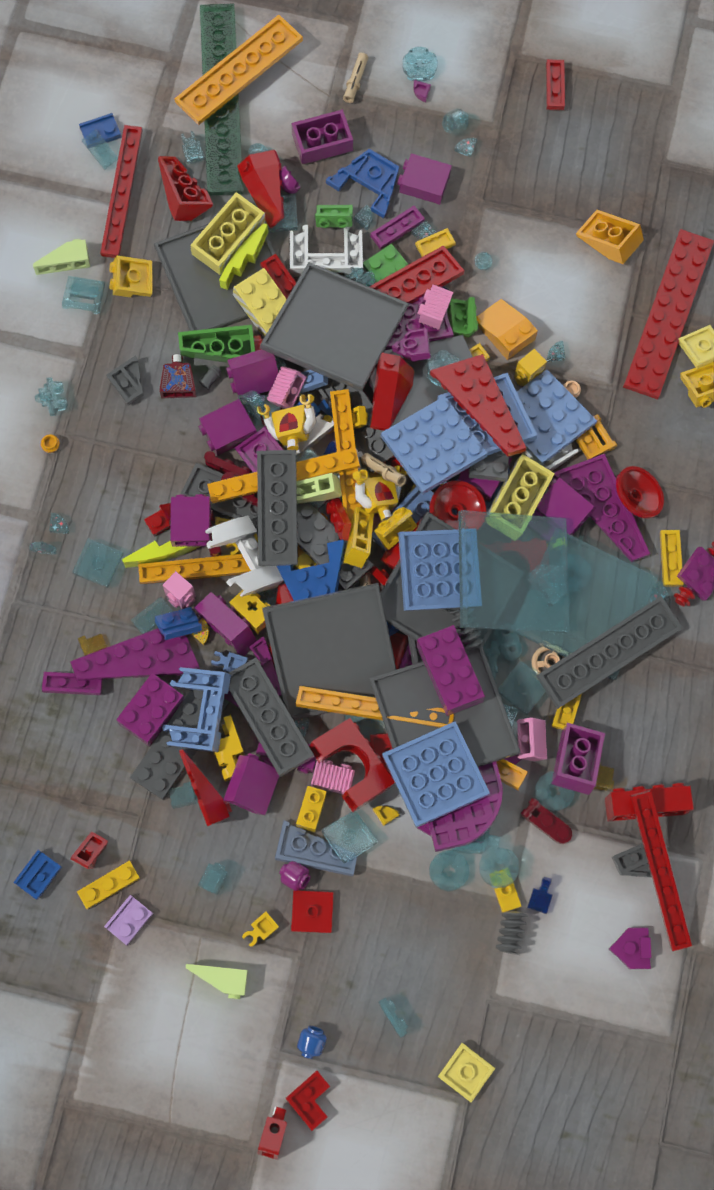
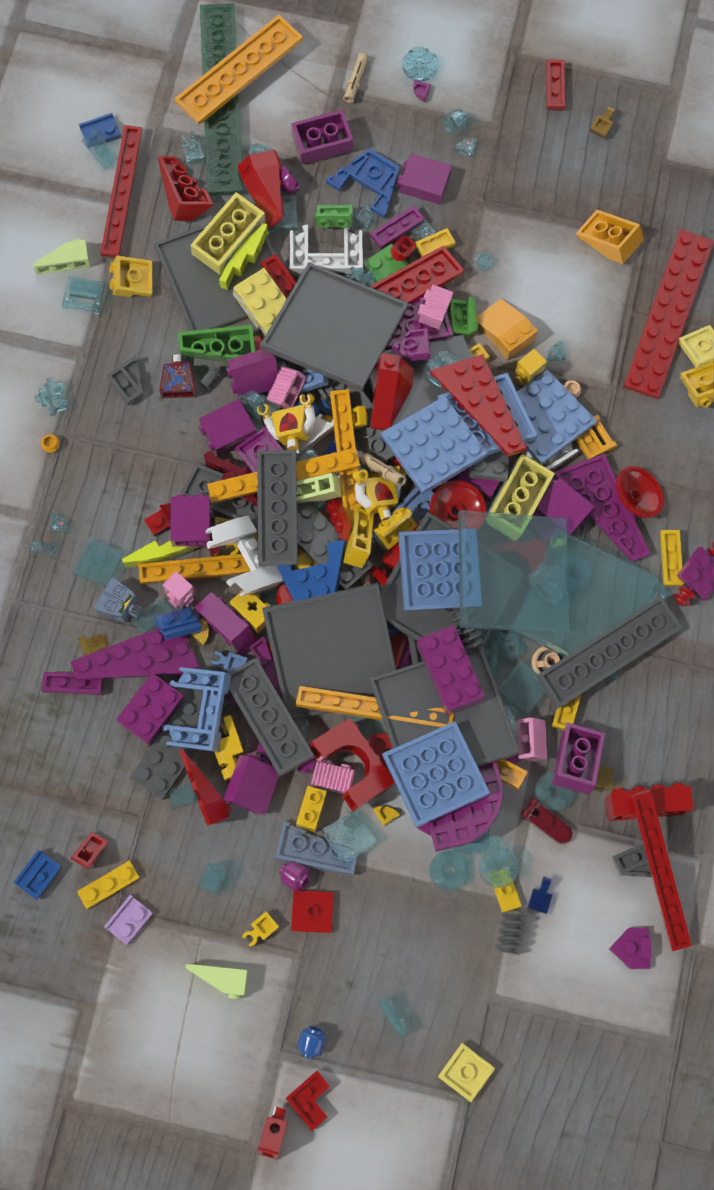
(118, 602): none -> sand blue torso
(402, 248): none -> red plate
(603, 124): none -> pearl gold plate

